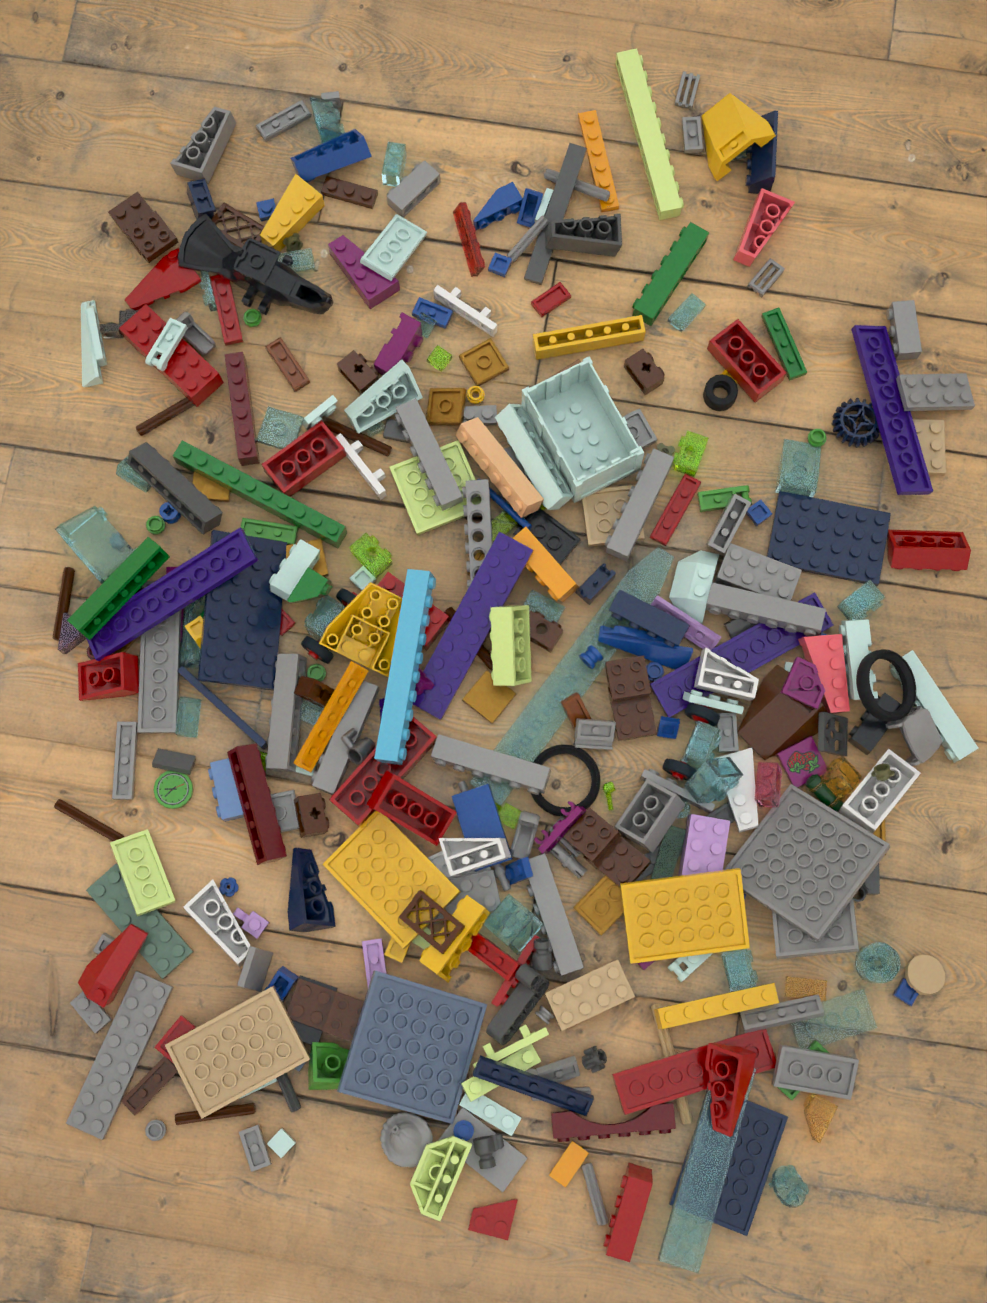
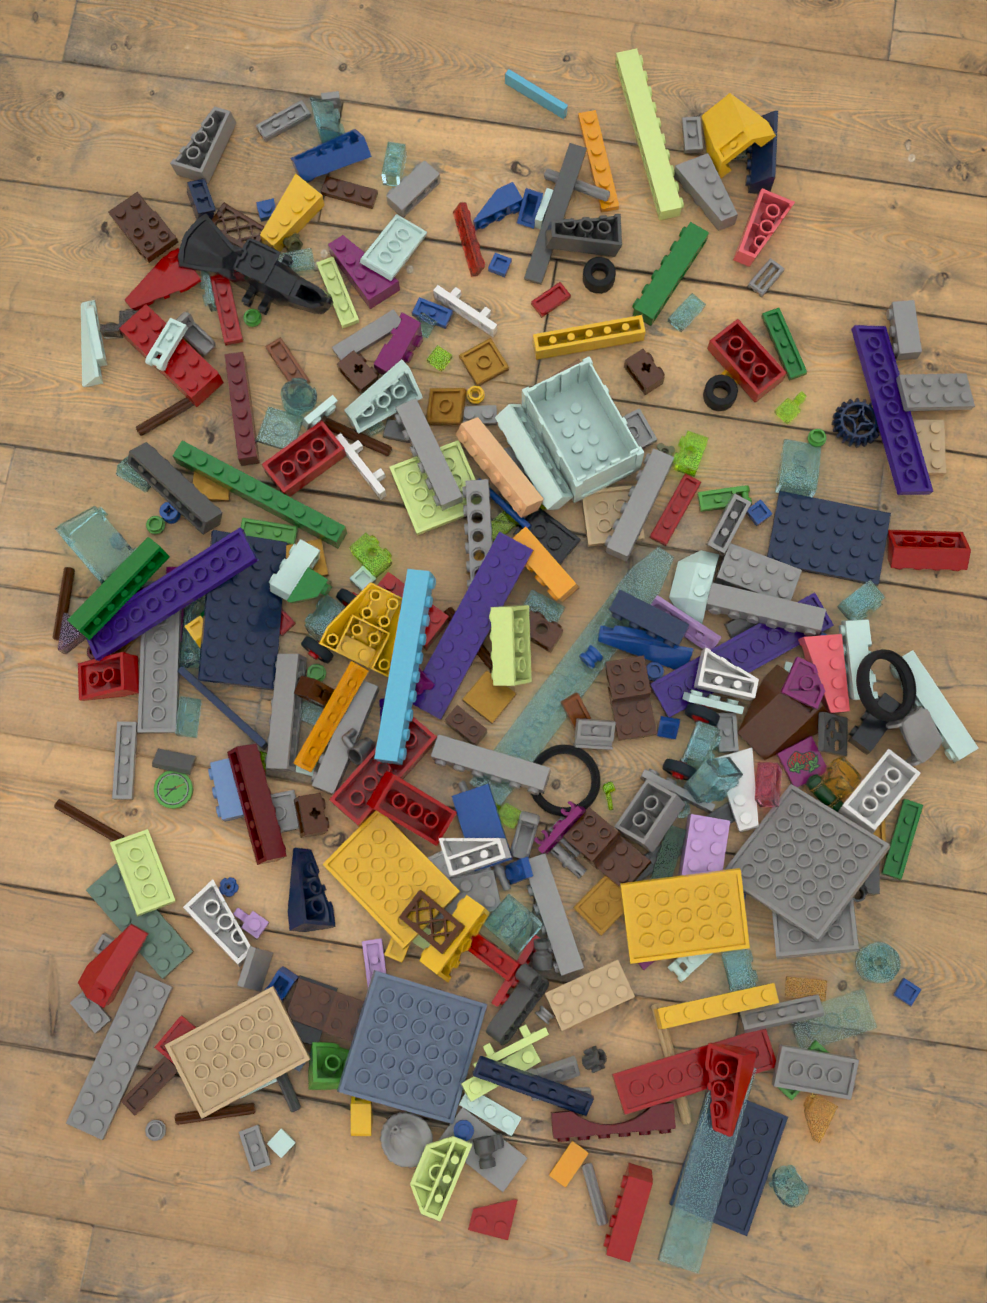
(298, 396): none -> clear light blue cone
(336, 287): none -> yellowish green plate
(361, 1117): none -> yellow slope
(368, 335): none -> light grey tile
(466, 725): none -> reddish brown brick
(526, 240): light grey axle -> none
(536, 94): none -> medium azure tile
(596, 584): dark blue hinge -> none
(599, 264): none -> black tyre
(690, 78): light grey tile -> none
(706, 188): none -> light grey wedge
(789, 409): none -> clear neon green plate
(882, 772): olive plate -> none
(902, 839): none -> green plate
(925, 974): tan tile -> none

